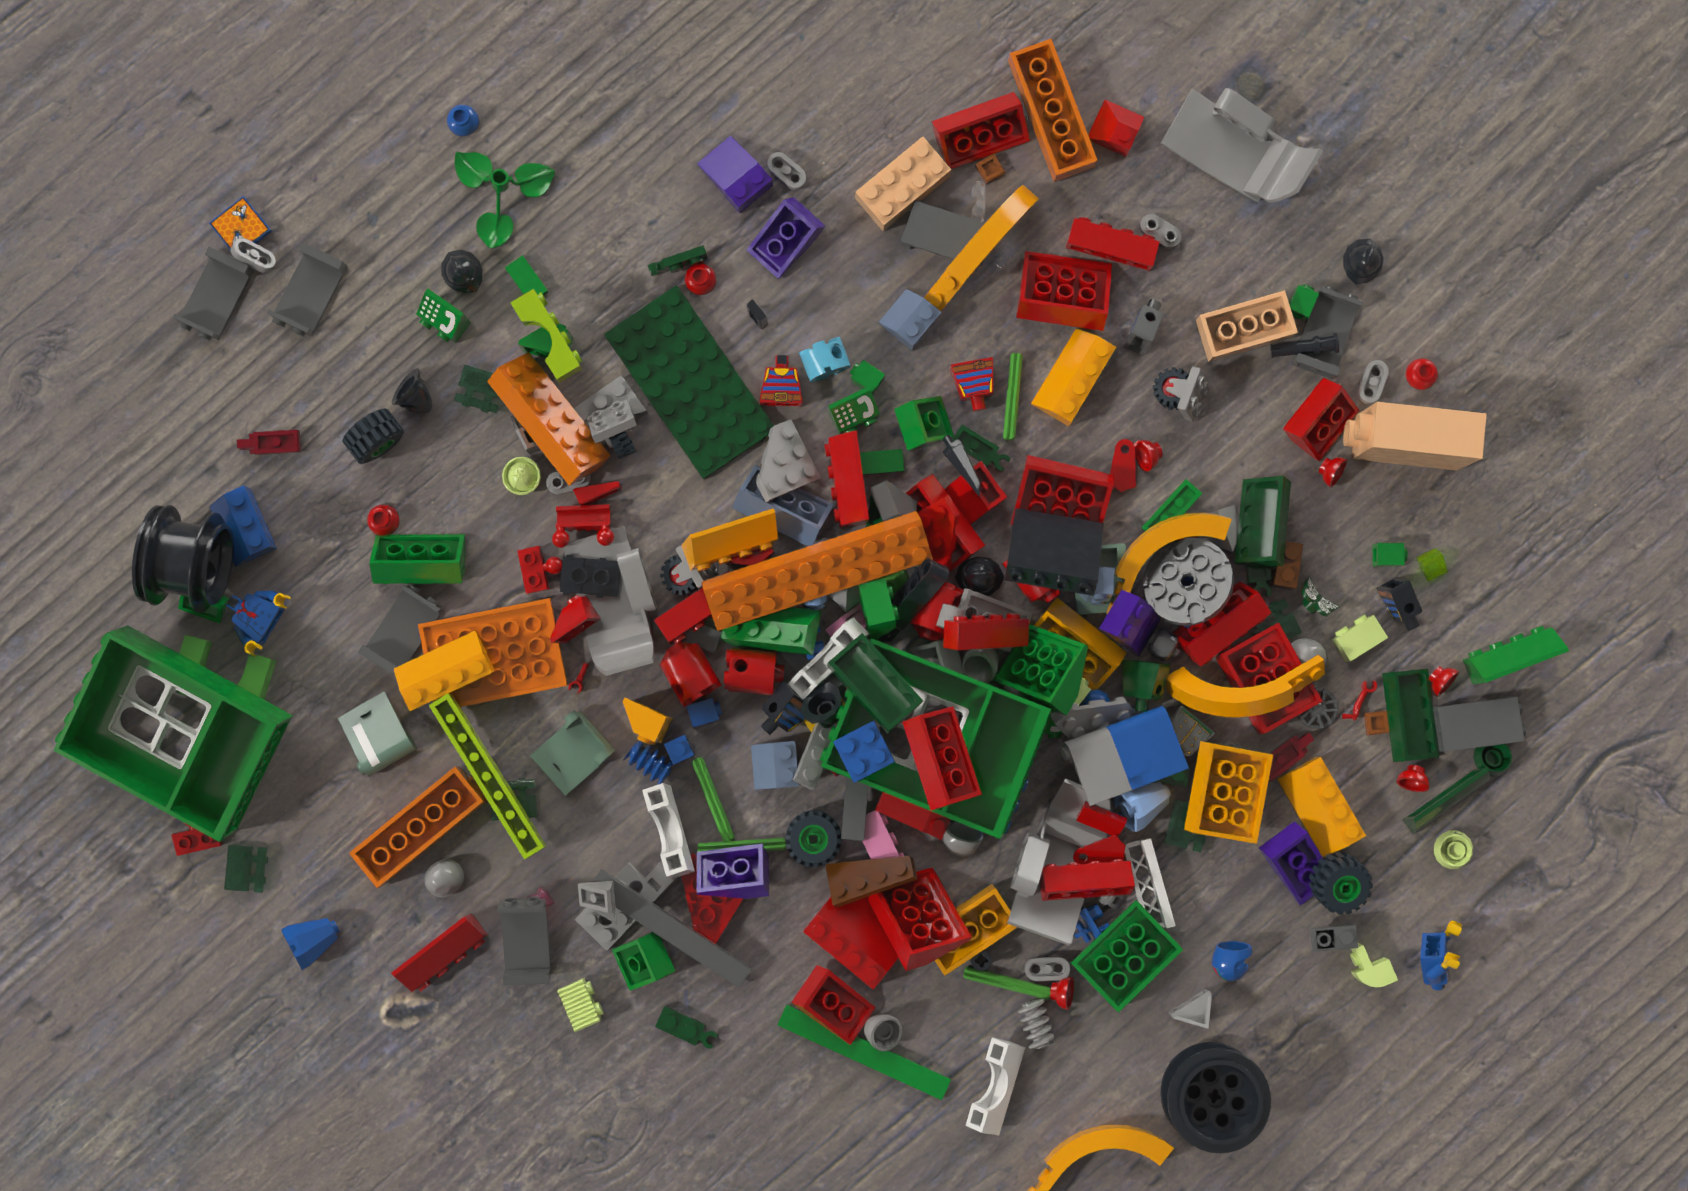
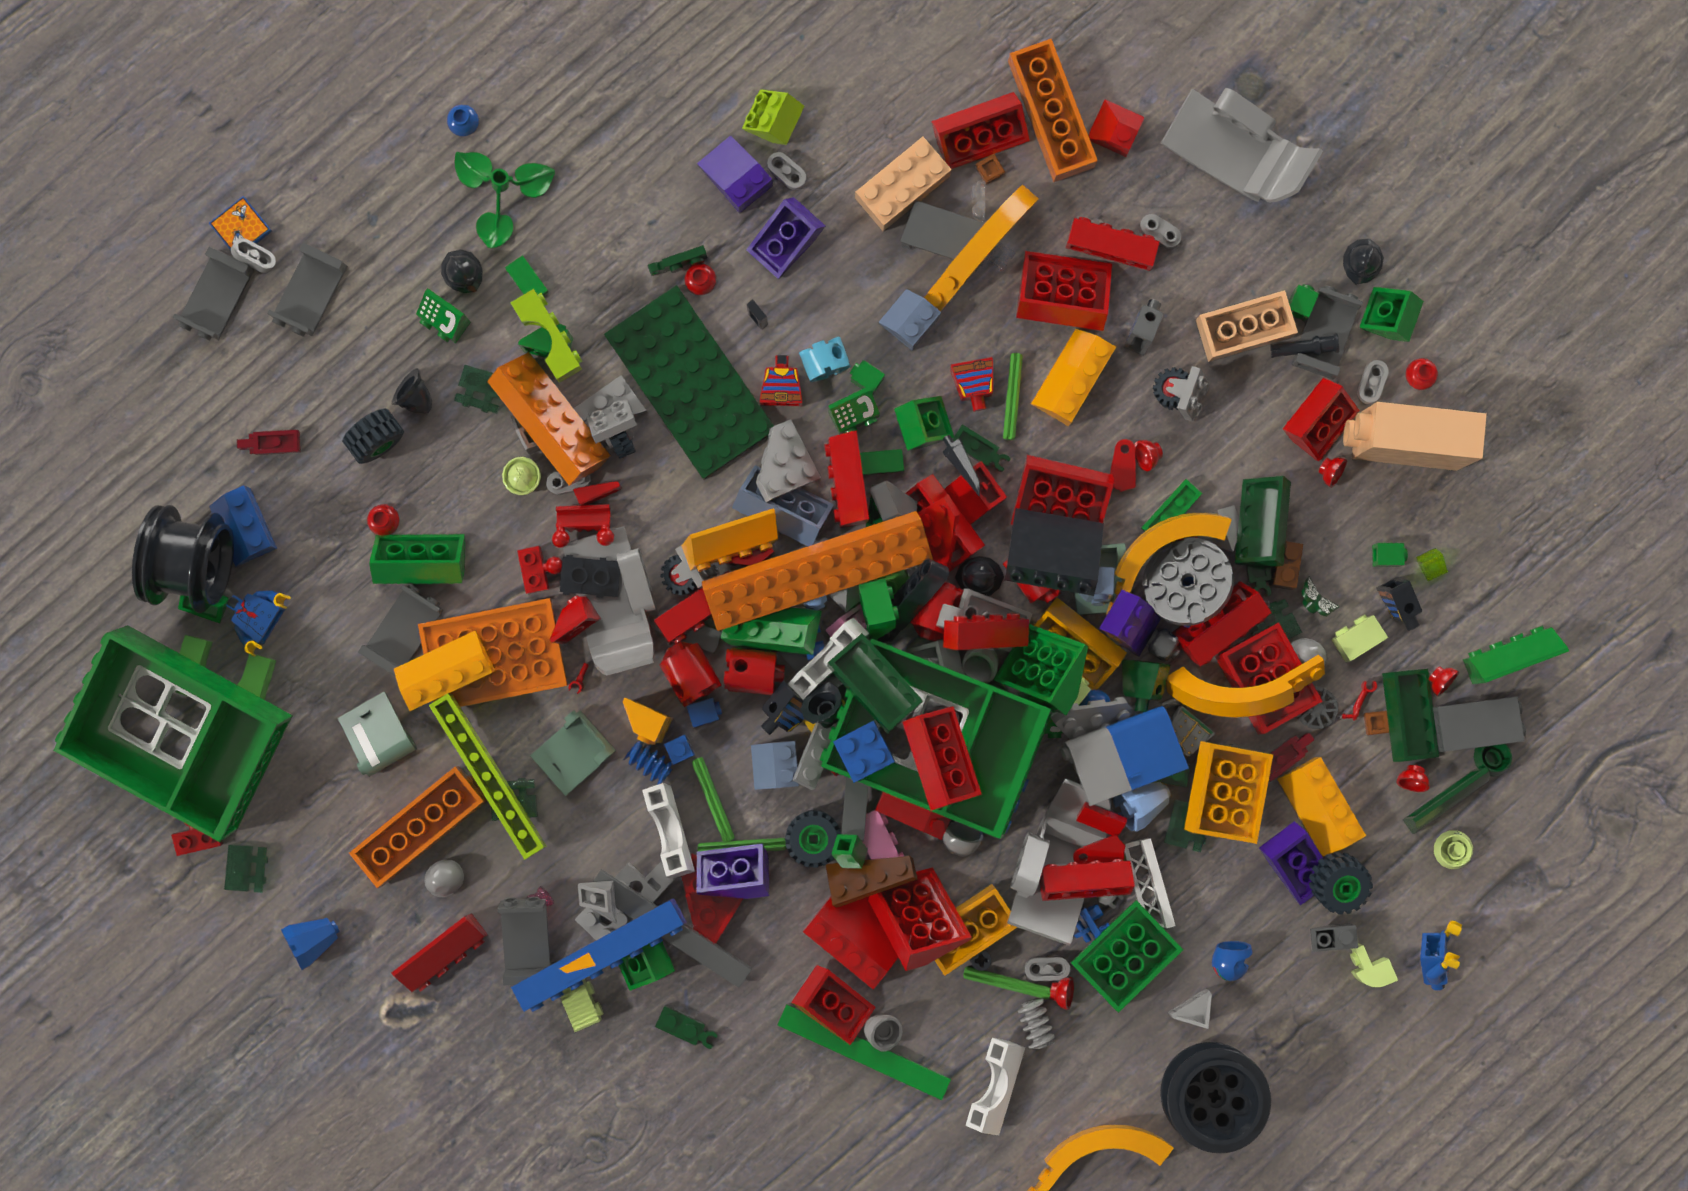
(598, 955): none -> blue brick
(773, 116): none -> lime slope
(849, 851): none -> green brick
(1392, 313): none -> green slope

